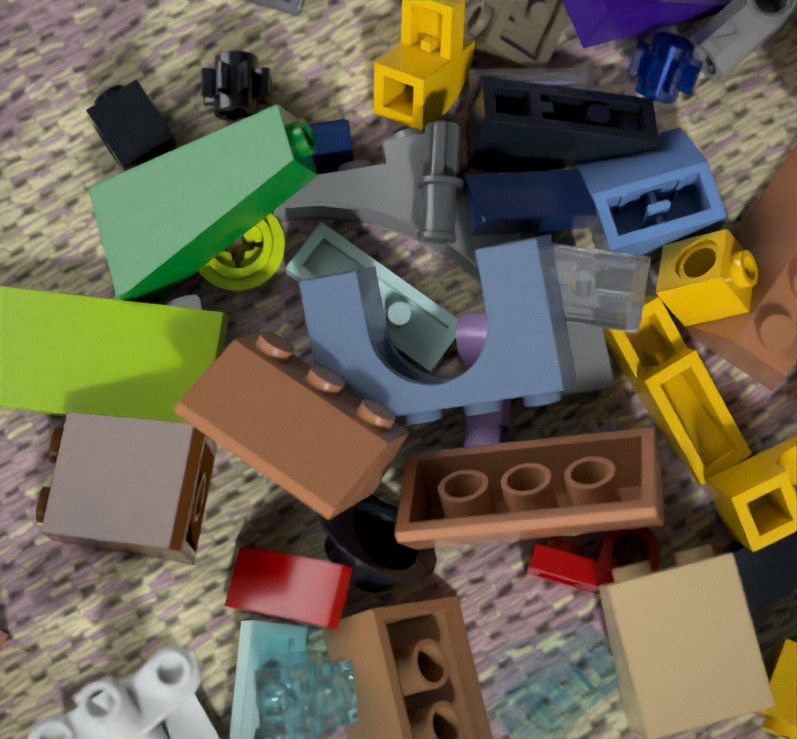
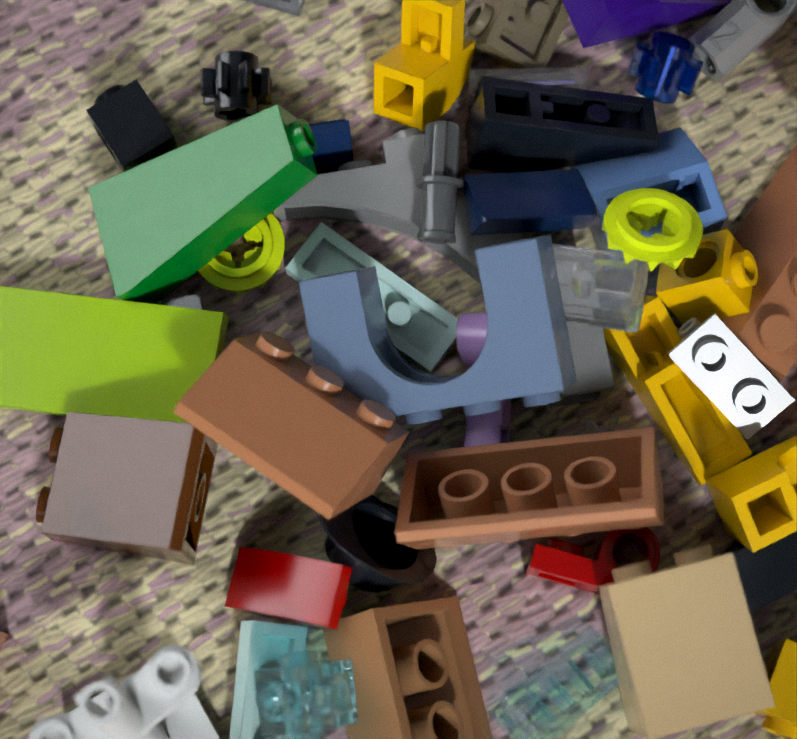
(642, 210): none -> neon yellow gear
(729, 374): none -> hinge

